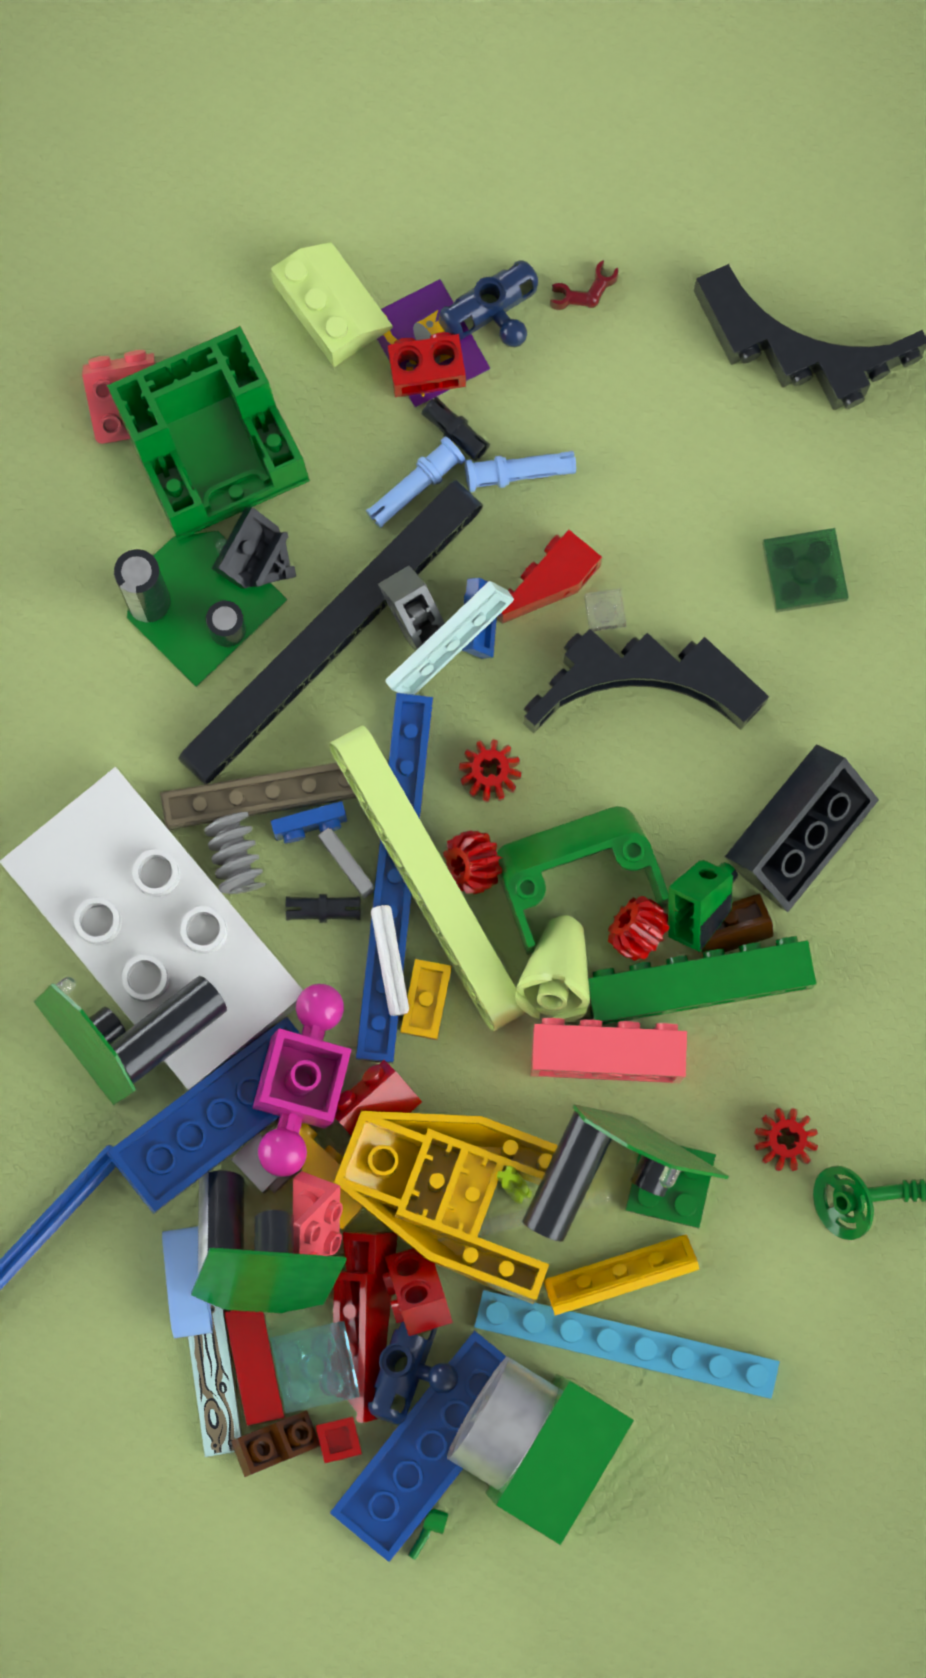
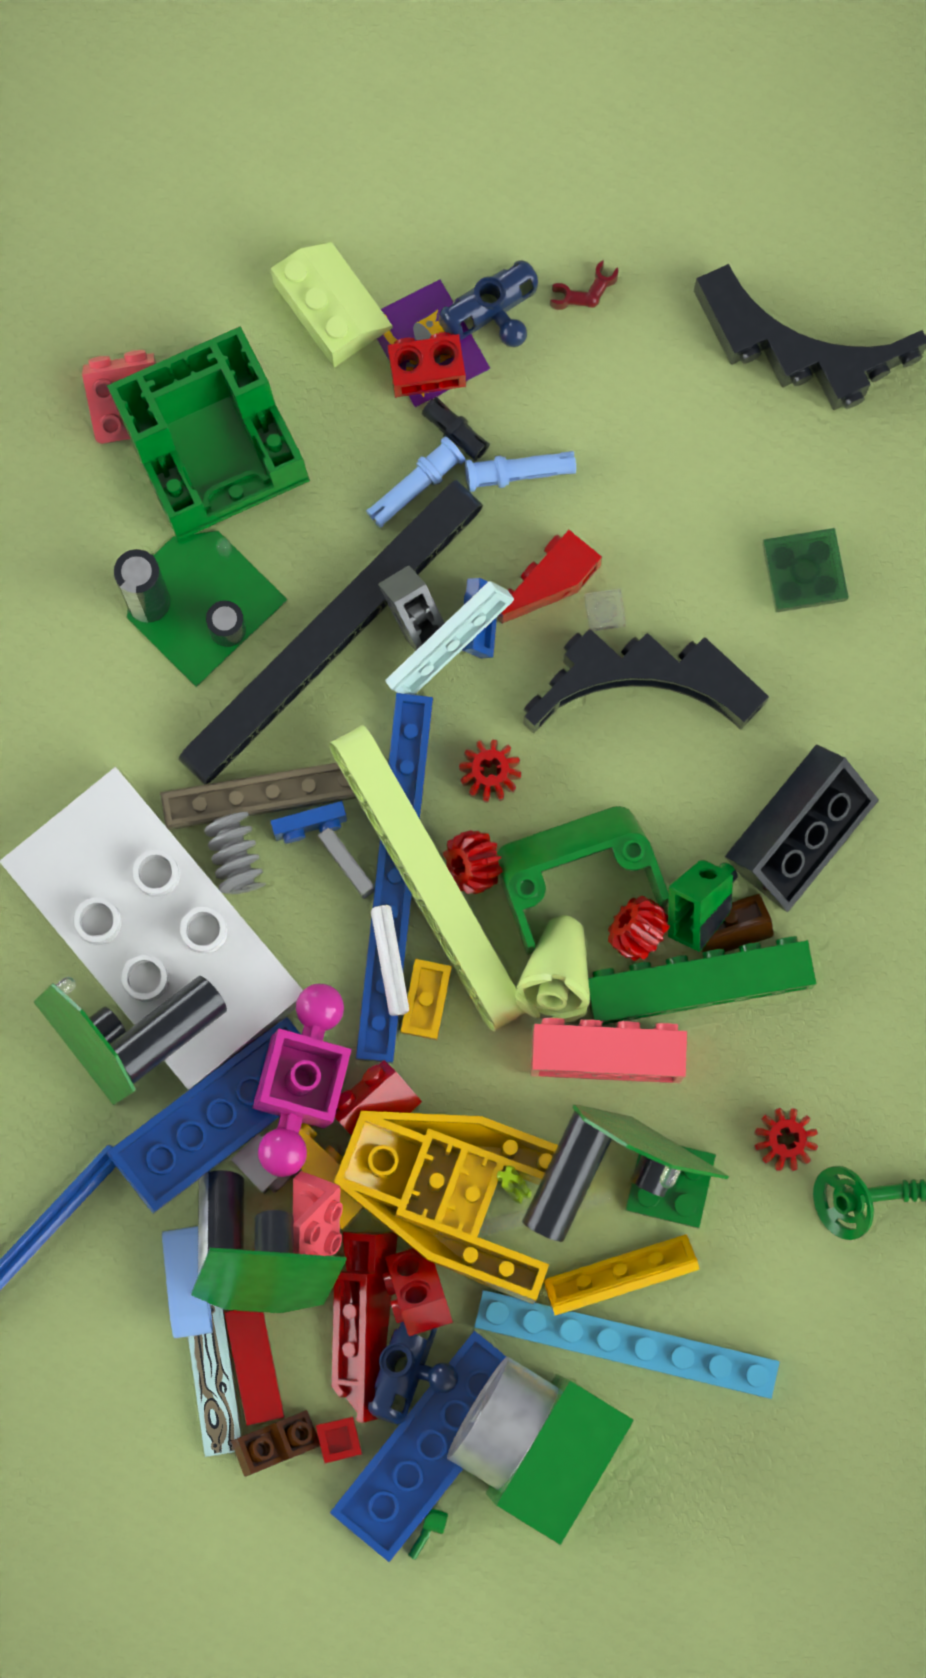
(254, 552): black slope -> none
(315, 1367): clear light blue plate -> none
(322, 908): black pin -> none

